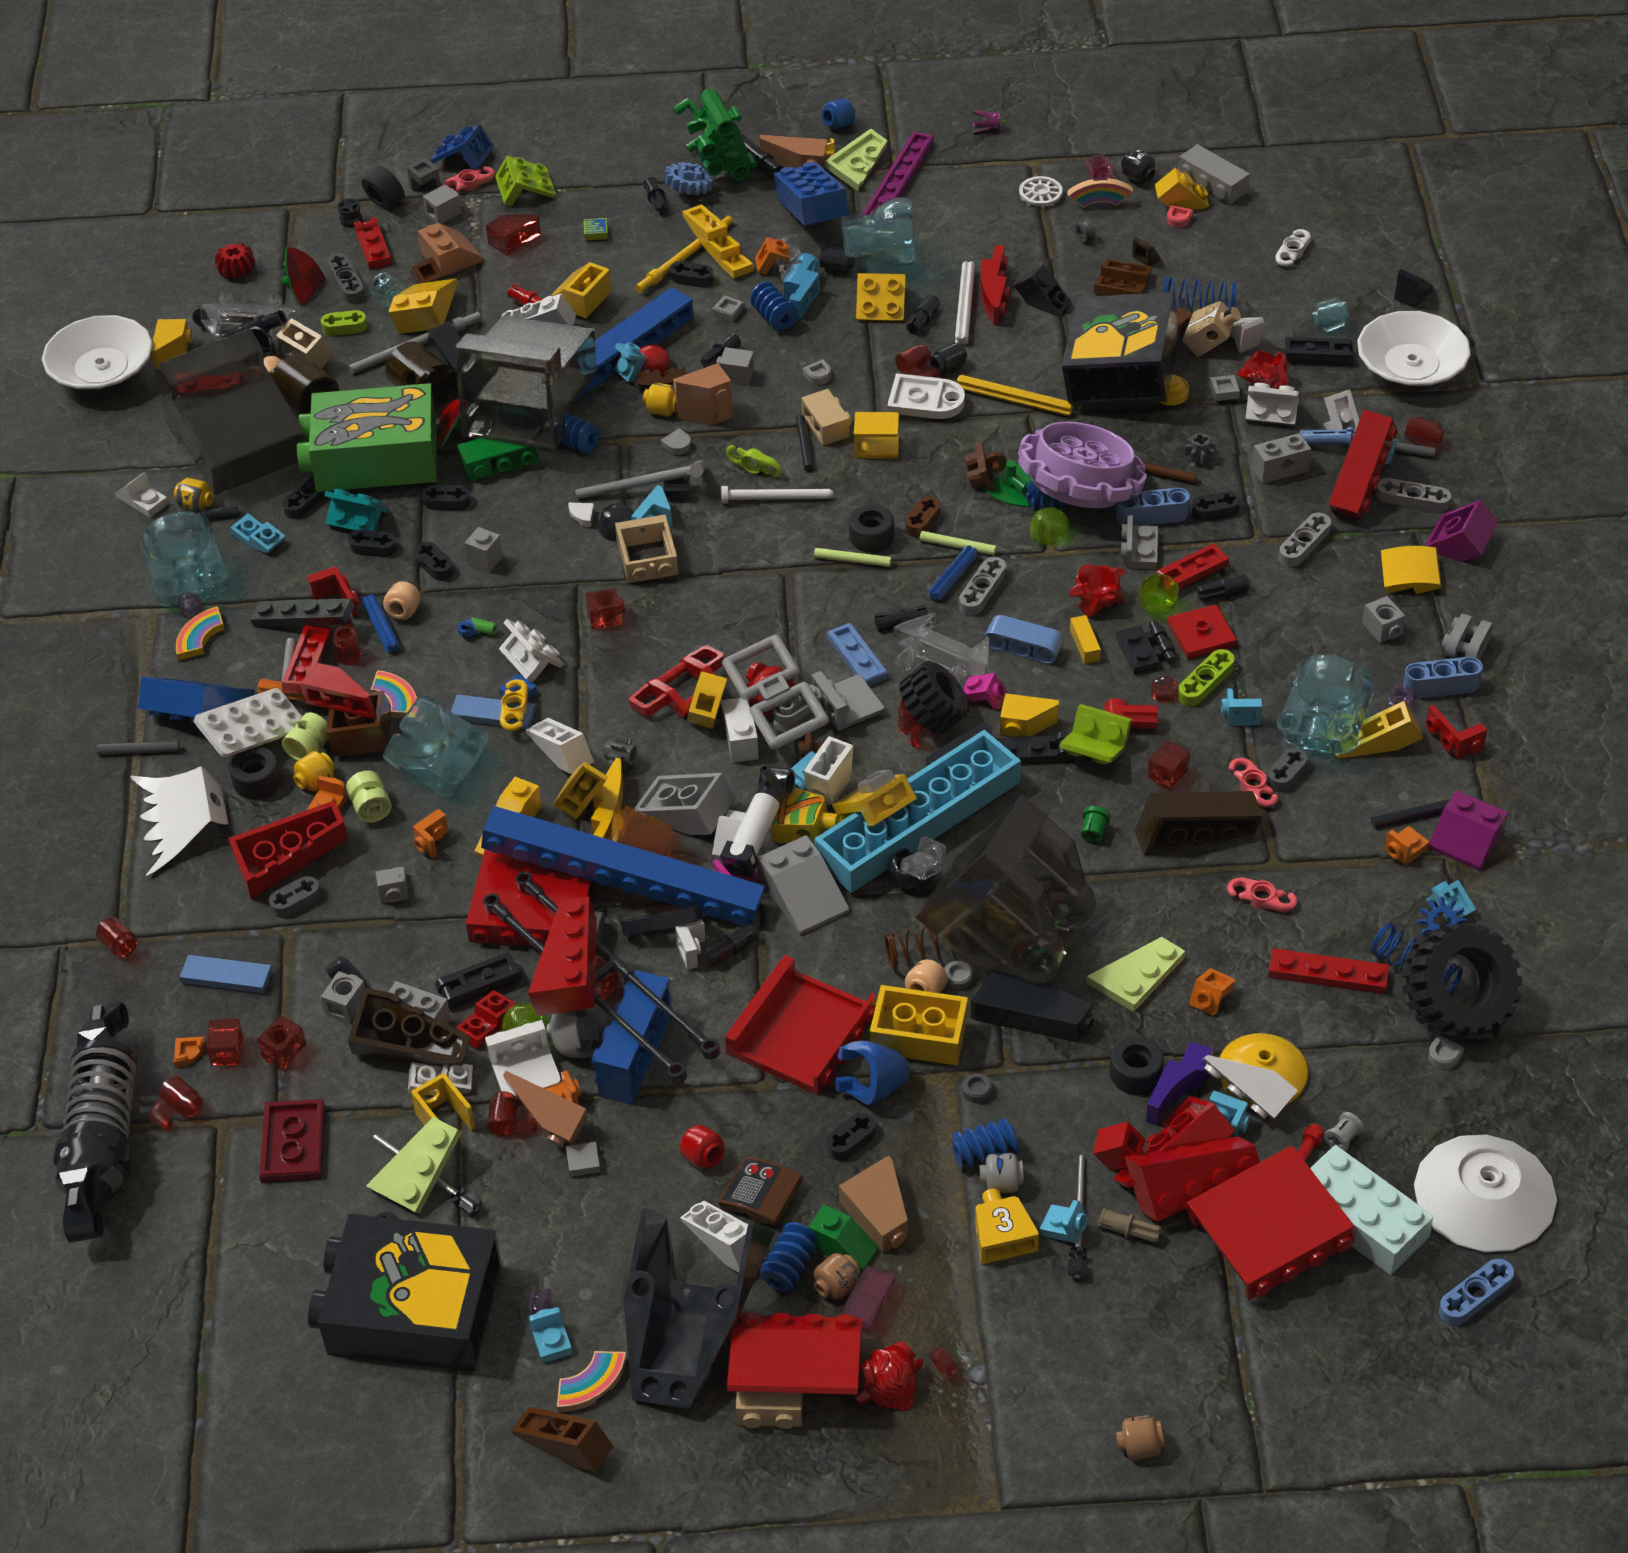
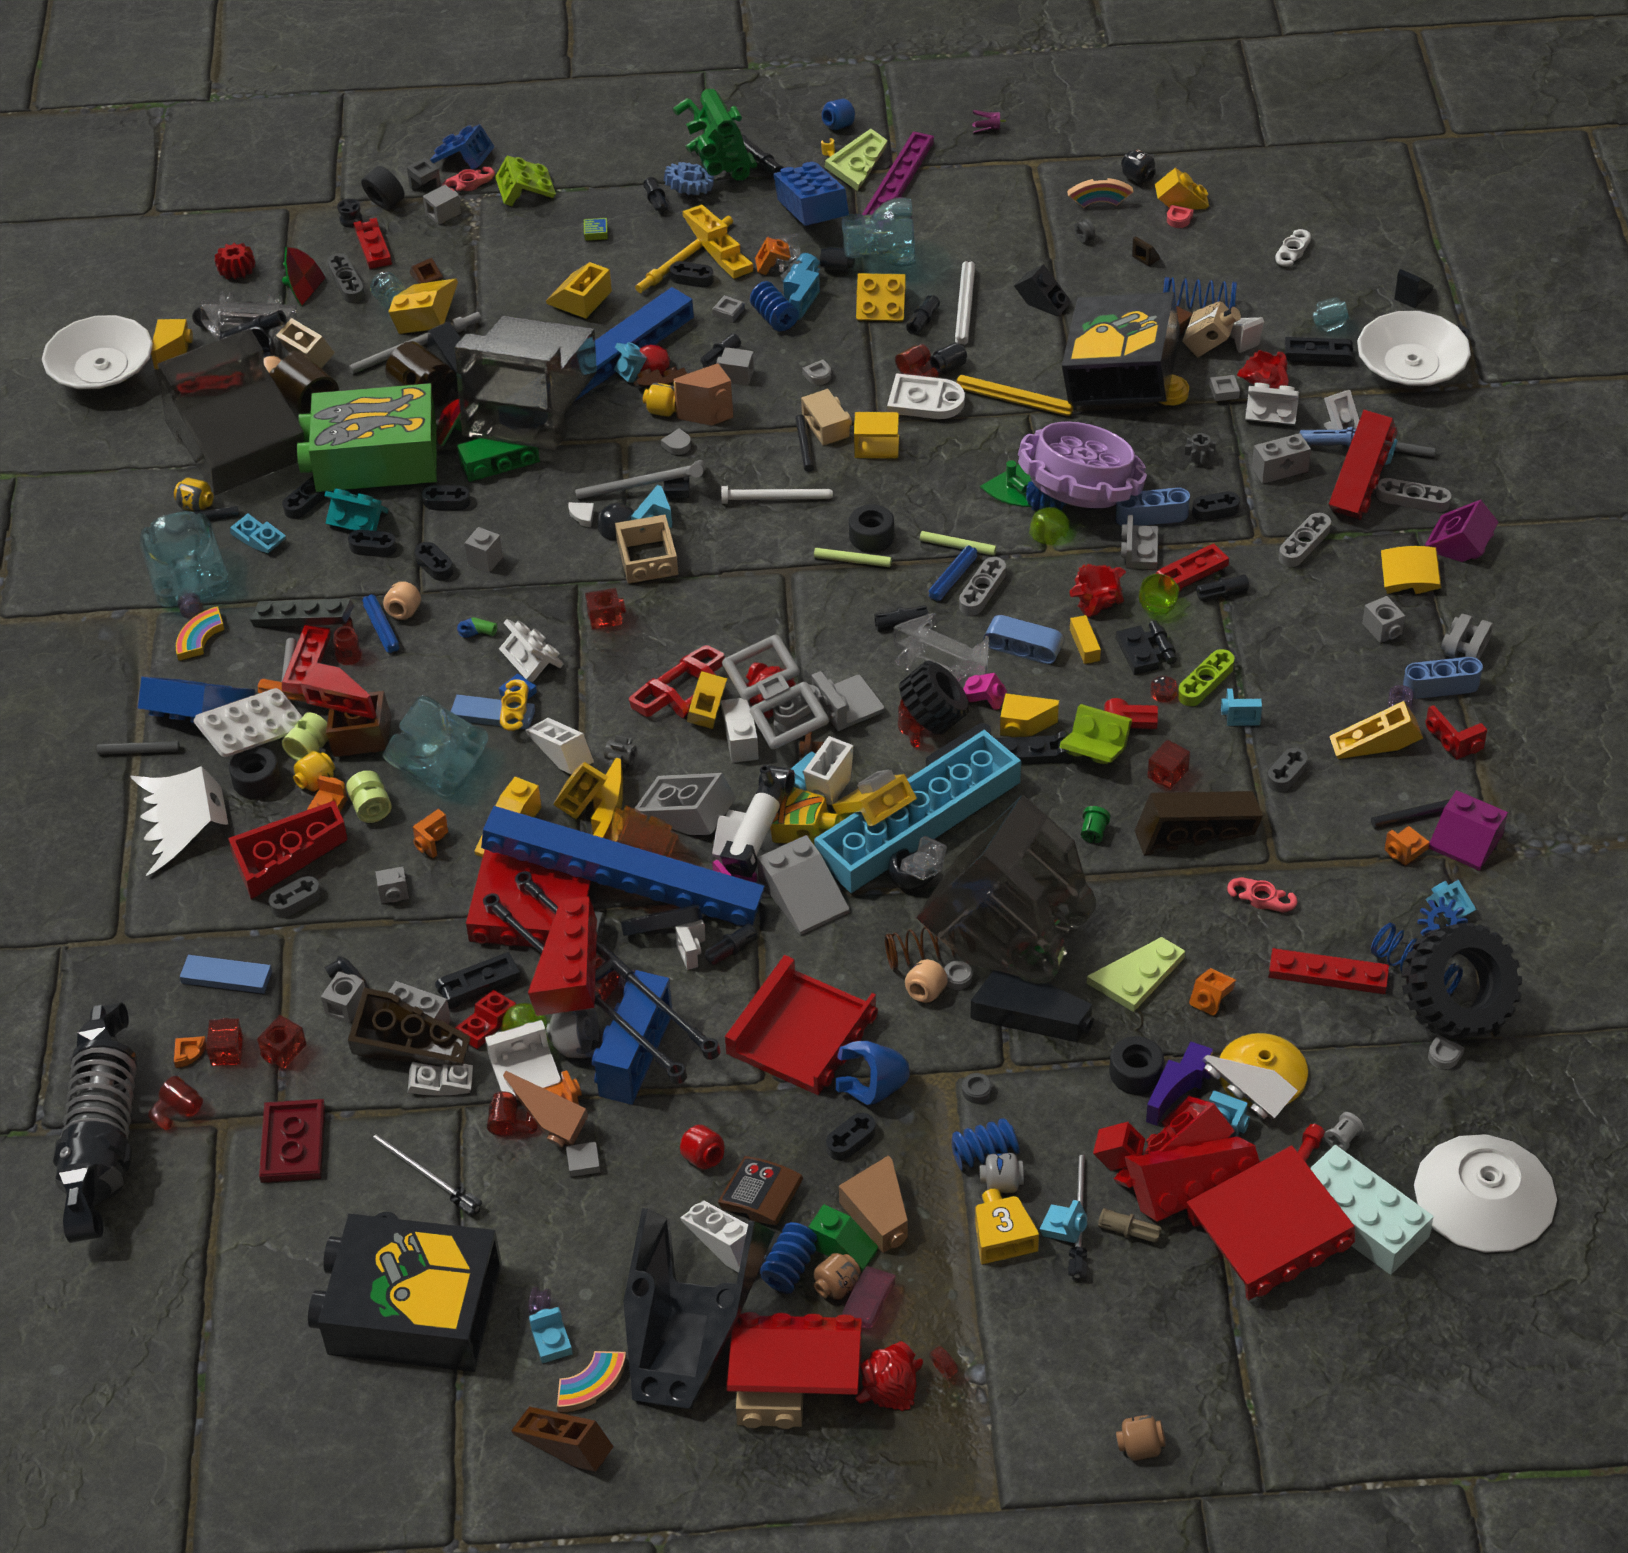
(116, 937): clear red brick -> none
(142, 496): white slope -> none
(331, 582): red bracket -> none
(344, 323): lime beam -> none
(397, 692): tile -> none
(417, 1166): yellowish green wing -> none
(446, 1092): yellow piece -> none
(447, 248): nougat slope -> none
(512, 231): clear red slope -> none
(522, 295): red pin -> none
(550, 309): white slope -> none
(580, 435): blue piece -> none
(745, 462): lime piece -> none
(795, 150): nougat slope -> none
(857, 654): medium blue tile -> none
(917, 515): reddish brown beam -> none
(920, 1024): yellow brick -> none
(982, 467): reddish brown hips -> none
(993, 285): red slope -> none
(1037, 193): white wheel -> none
(1098, 168): clear pink slope -> none
(1122, 278): reddish brown slope -> none
(1170, 473): reddish brown bar -> none
(1201, 631): red plate -> none
(1214, 173): light grey brick -> none
(1253, 772): coral piece -> none
(1326, 705): clear light blue piece -> none
(1424, 431): clear red brick -> none
(1471, 1304): medium blue beam -> none

